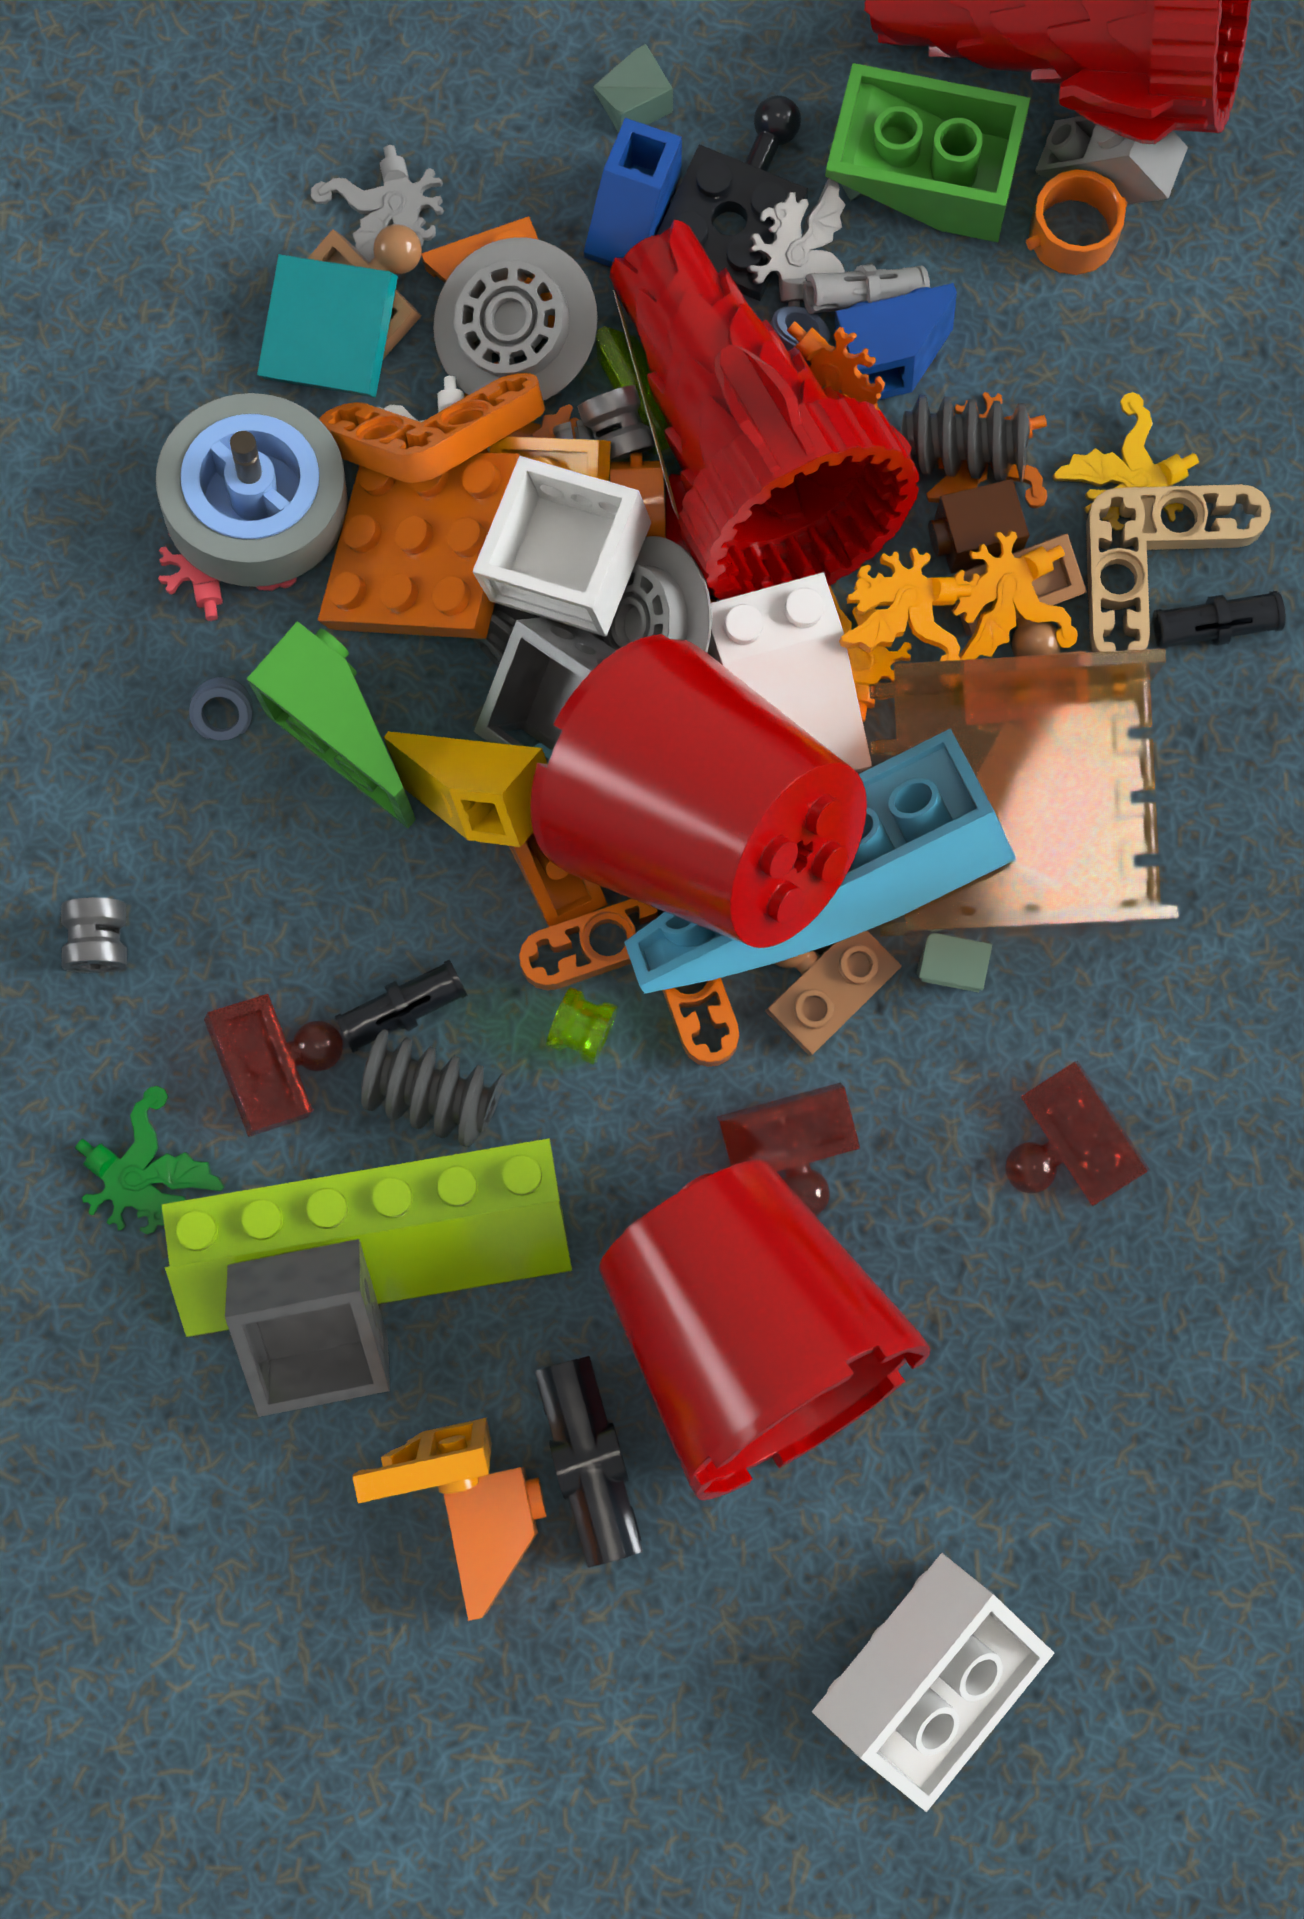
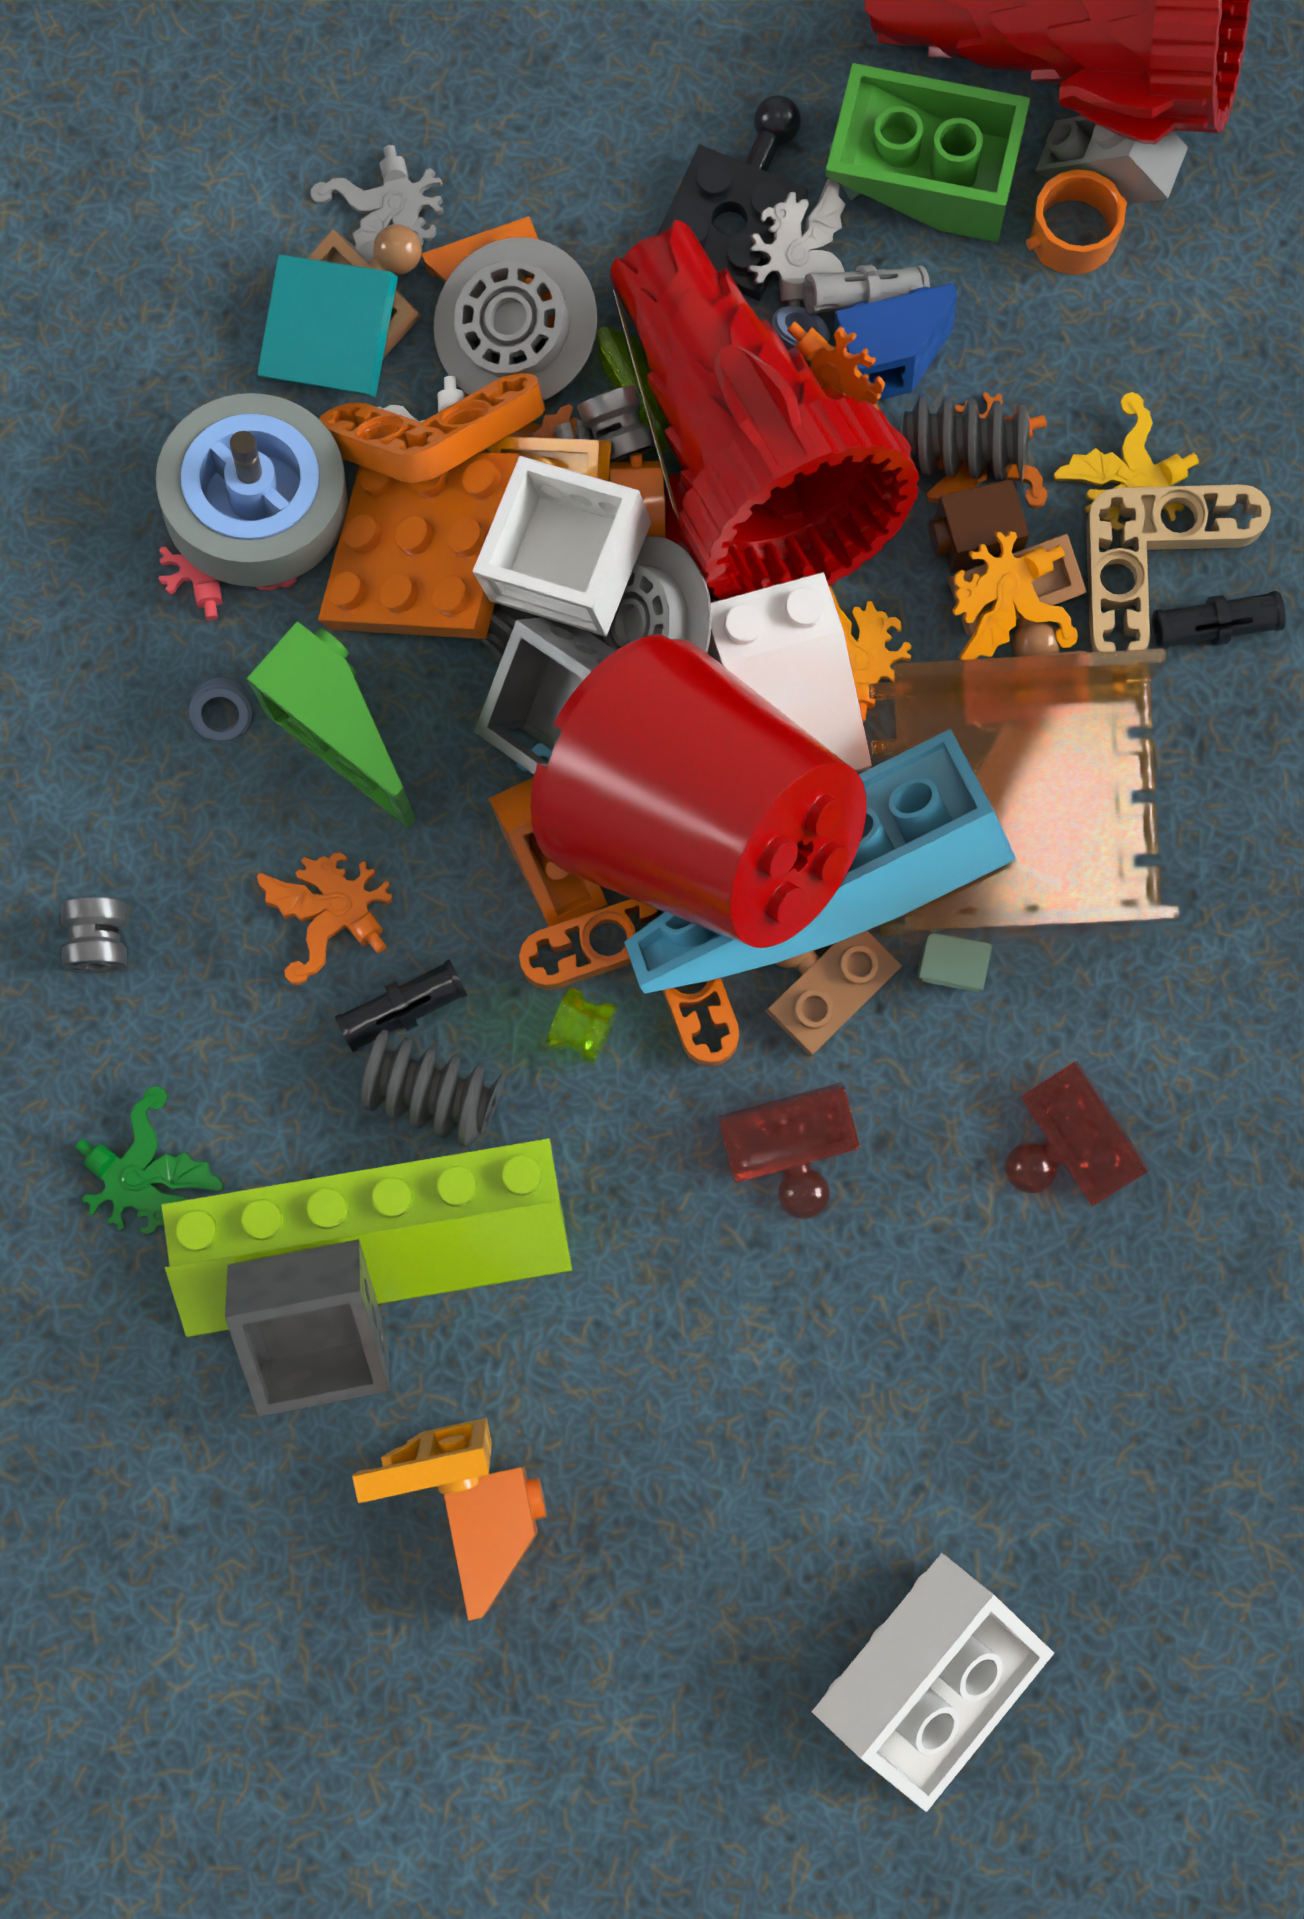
(263, 1065): clear red plate -> none
(339, 907): none -> orange piece
(470, 783): yellow slope -> none
(588, 1461): black piece -> none
(633, 190): blue slope -> none
(635, 90): sand green slope -> none
(752, 1325): red cone -> none
(909, 600): light orange piece -> none

